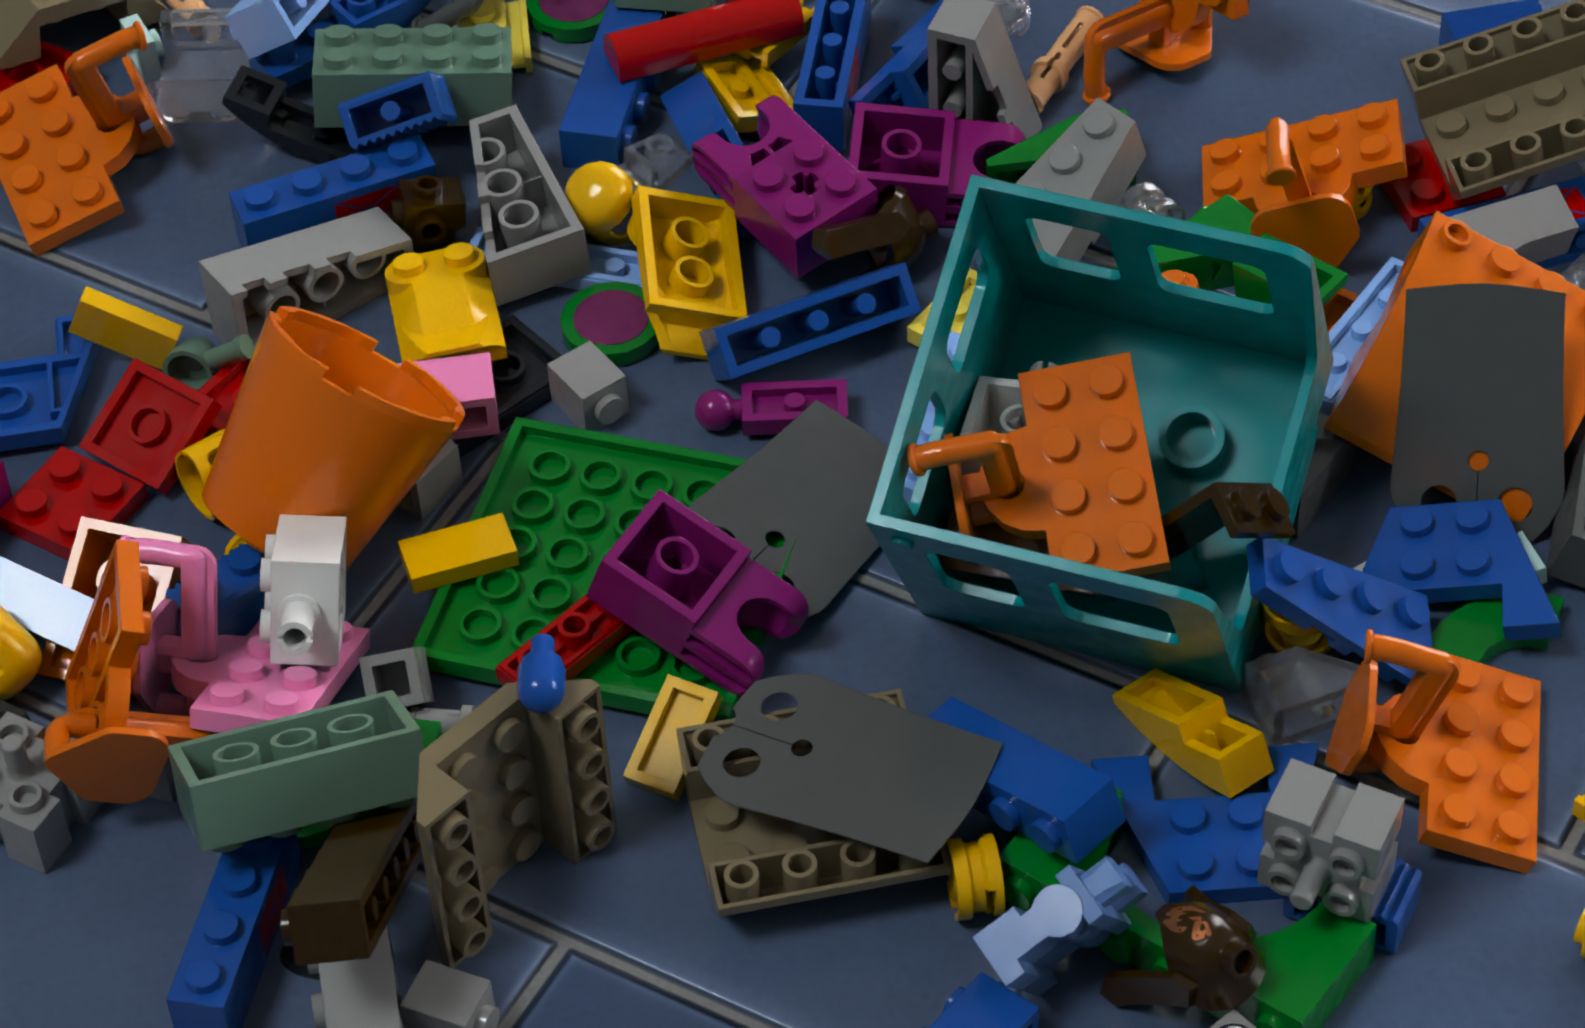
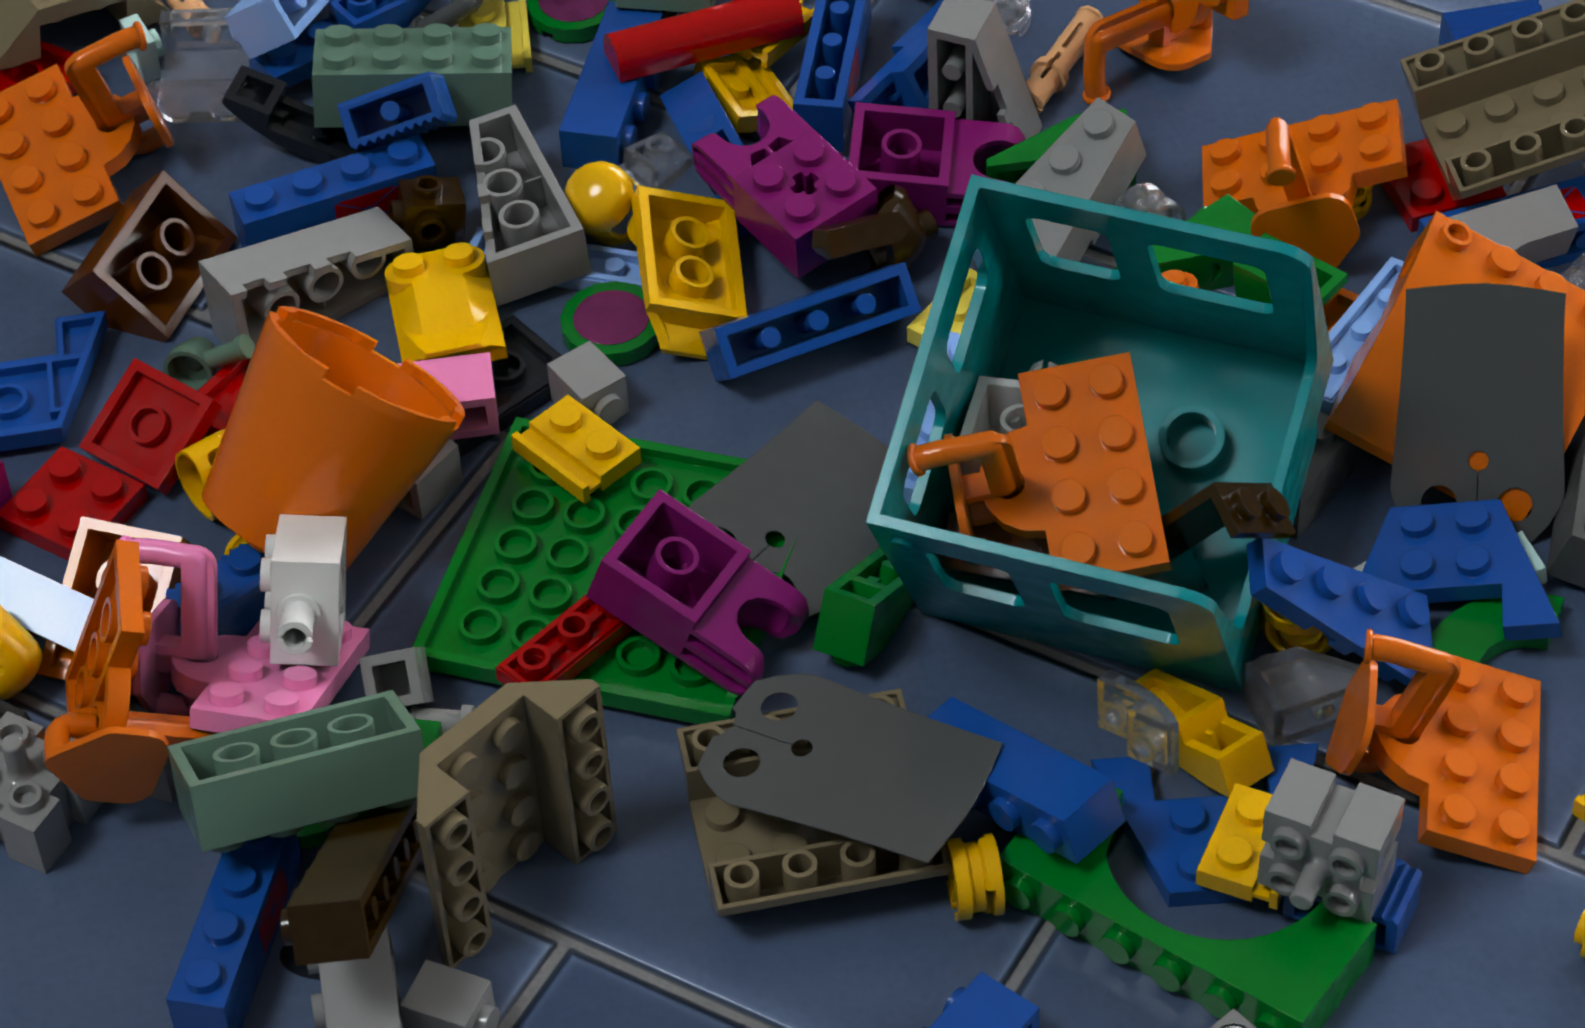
(124, 328): yellow tile -> none
(148, 260): none -> reddish brown slope
(458, 553): yellow tile -> none
(541, 676): blue cylinder -> none
(576, 448): none -> yellow plate
(656, 756): yellow tile -> none
(769, 405): magenta plate -> none
(861, 611): none -> green slope
(1062, 918): medium blue hips -> none
(1141, 719): none -> clear slope
(1206, 955): dark brown piece -> none
(1235, 848): none -> yellow plate

